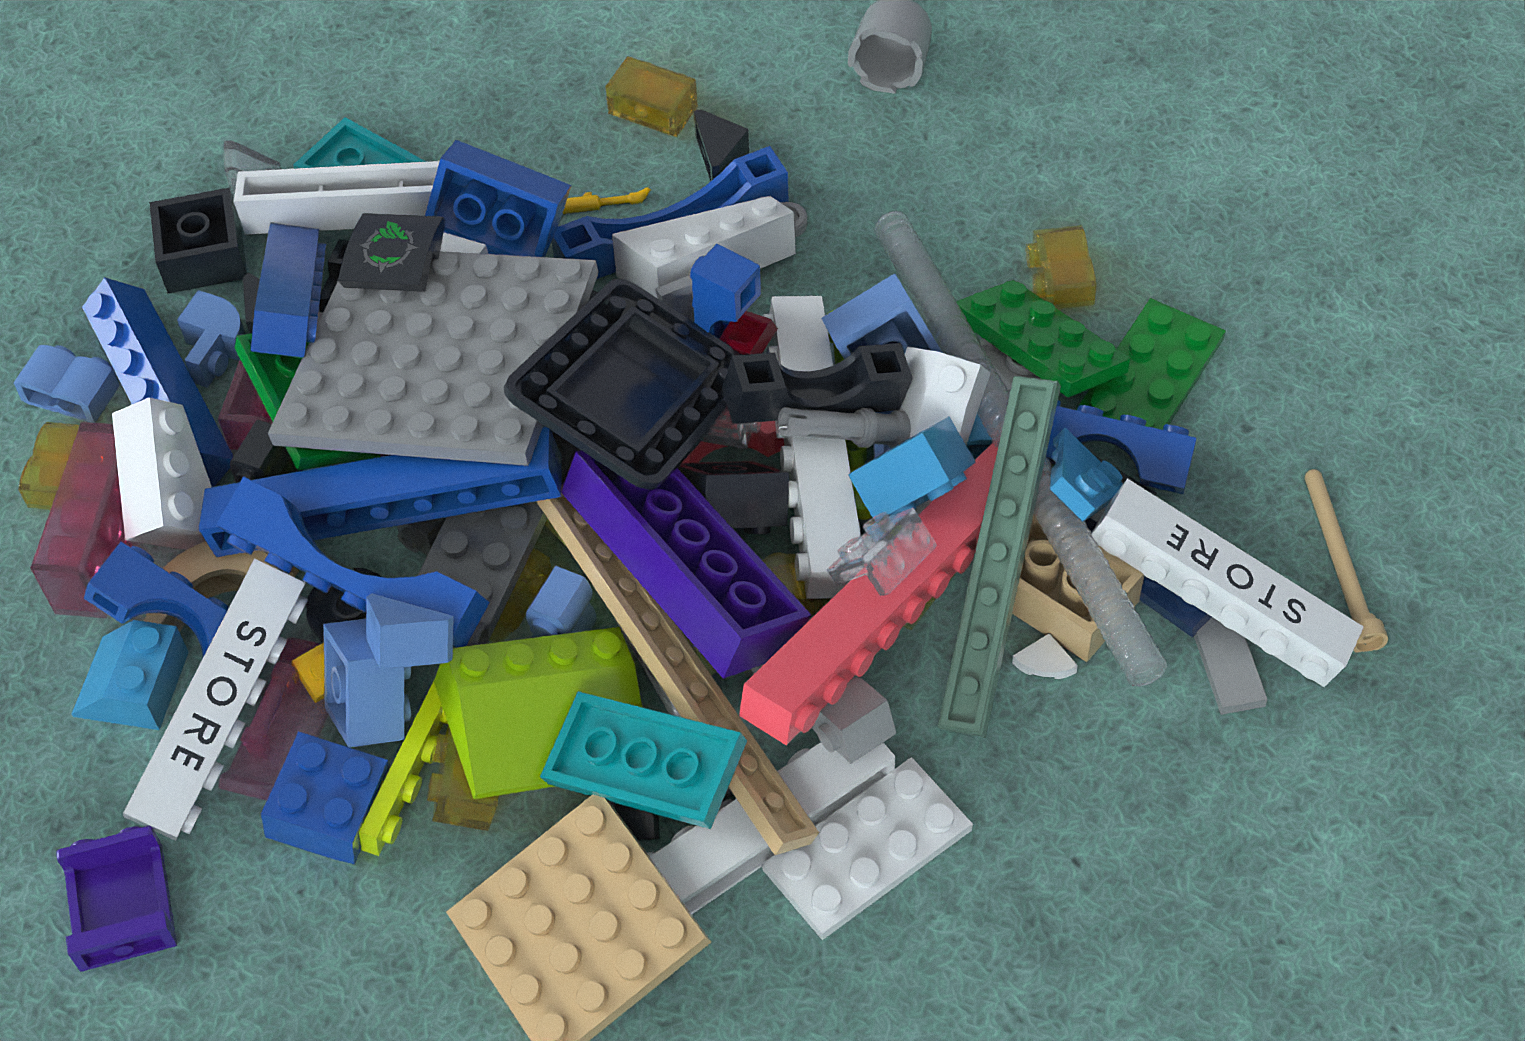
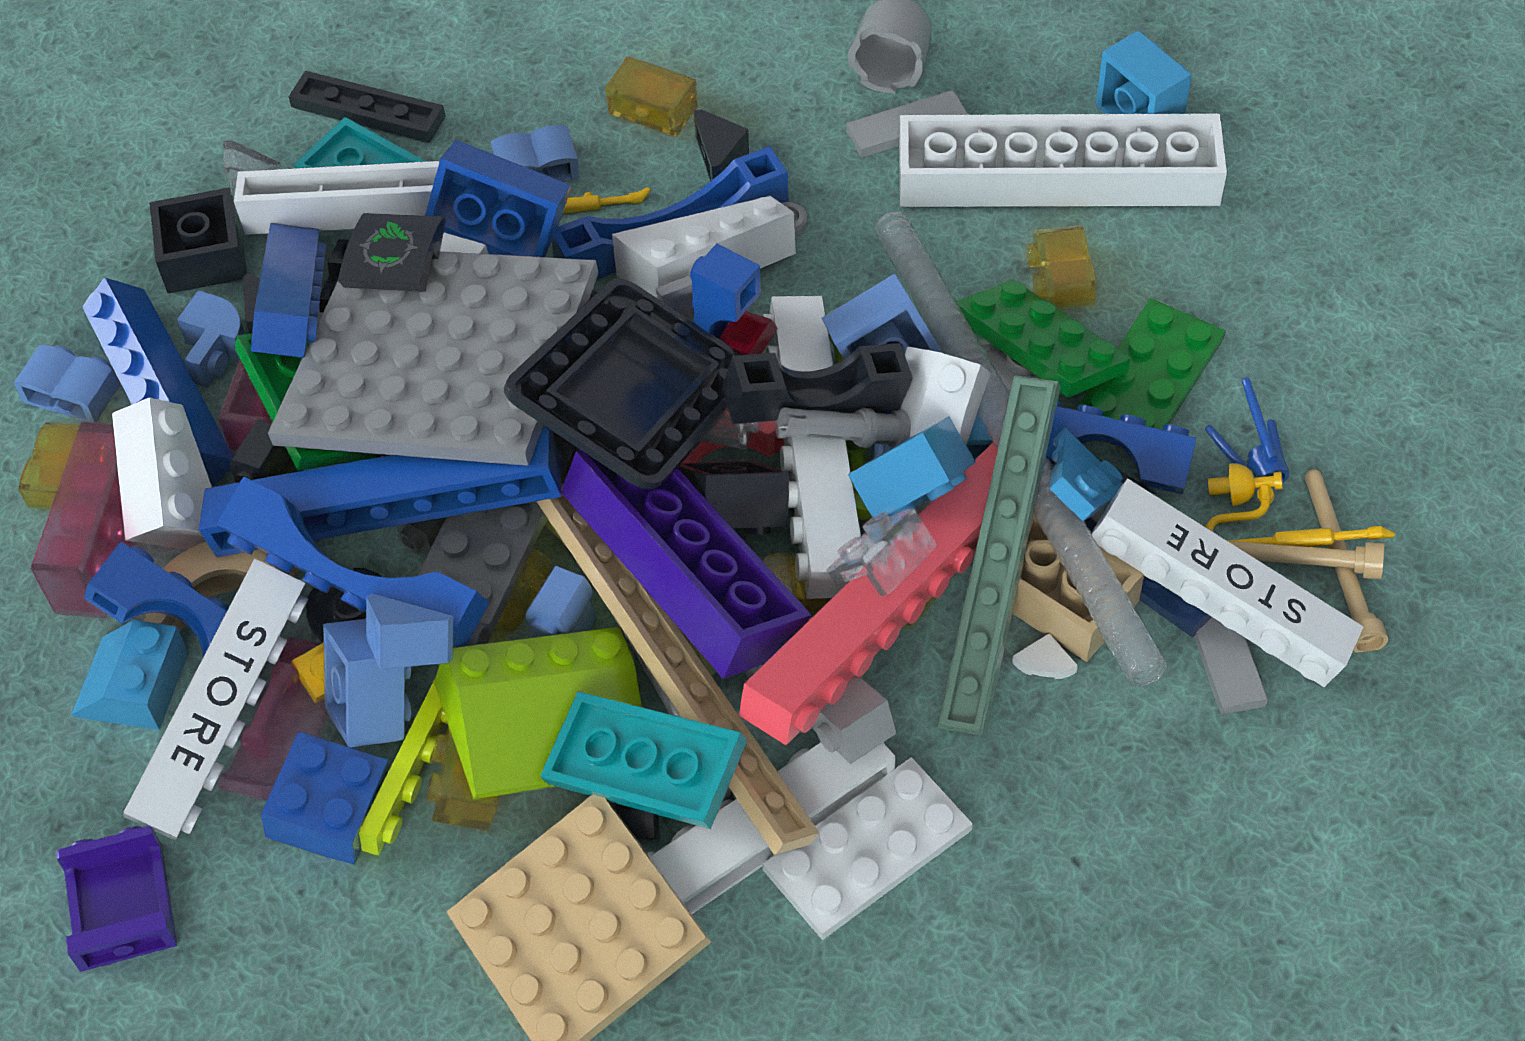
(367, 106): none -> black plate
(543, 150): none -> medium blue brick
(882, 129): none -> light grey tile
(1061, 160): none -> white brick
(1141, 79): none -> dark azure brick
(1242, 486): none -> yellow piece
(1264, 458): none -> blue plant
(1364, 560): none -> tan piece

